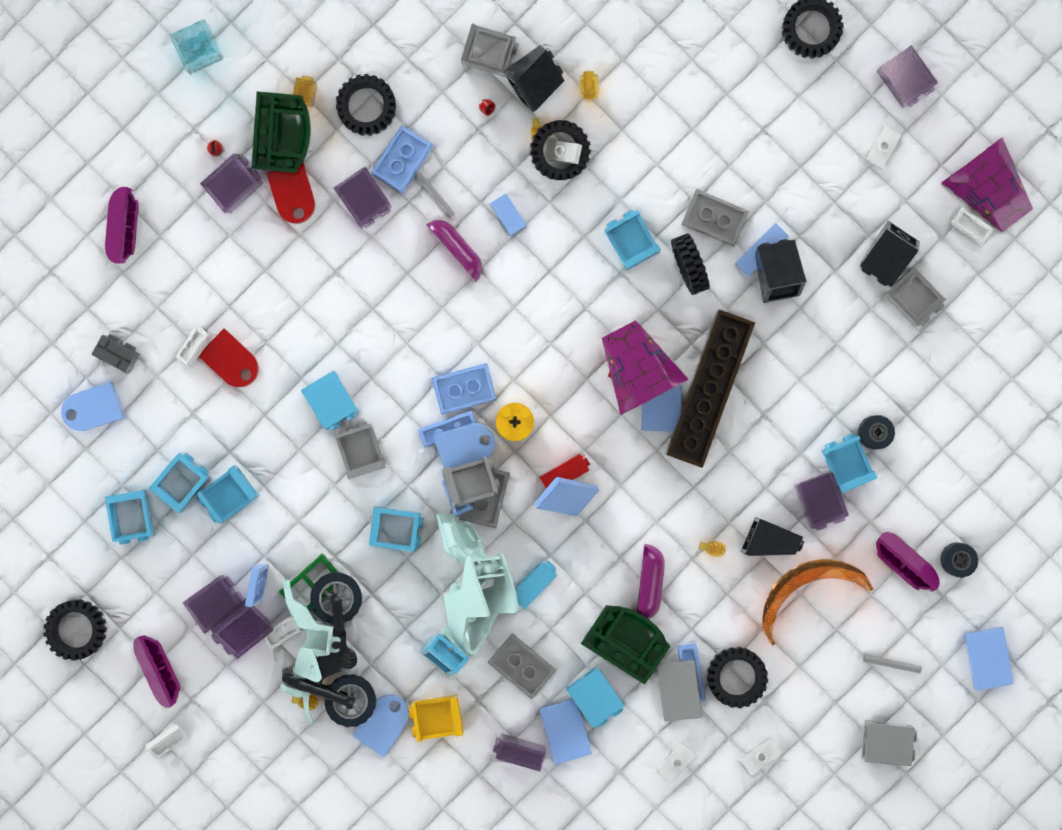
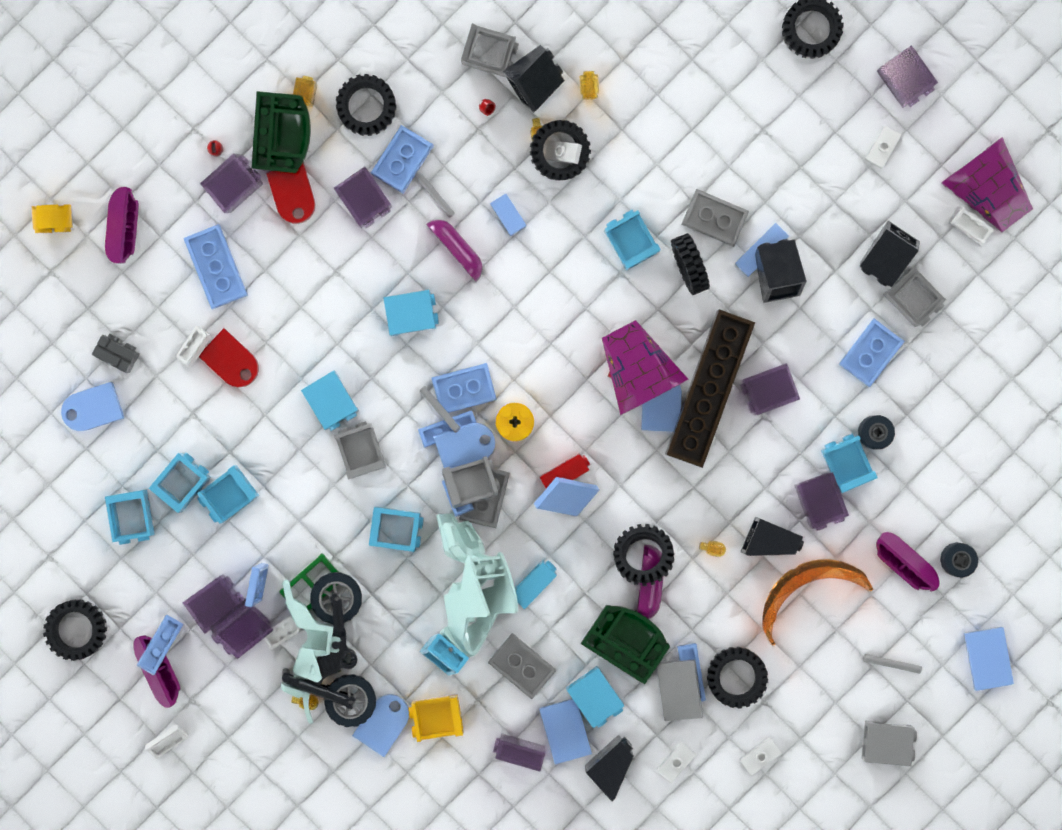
(52, 217): none -> yellow brick
(159, 644): none -> light blue tile
(196, 46): clear light blue brick -> none
(215, 266): none -> light blue tile
(410, 312): none -> medium azure panel
(440, 409): none -> light grey bar
(610, 766): none -> black slope
(631, 537): none -> black tyre
(769, 389): none -> clear purple brick
(871, 352): none -> light blue tile

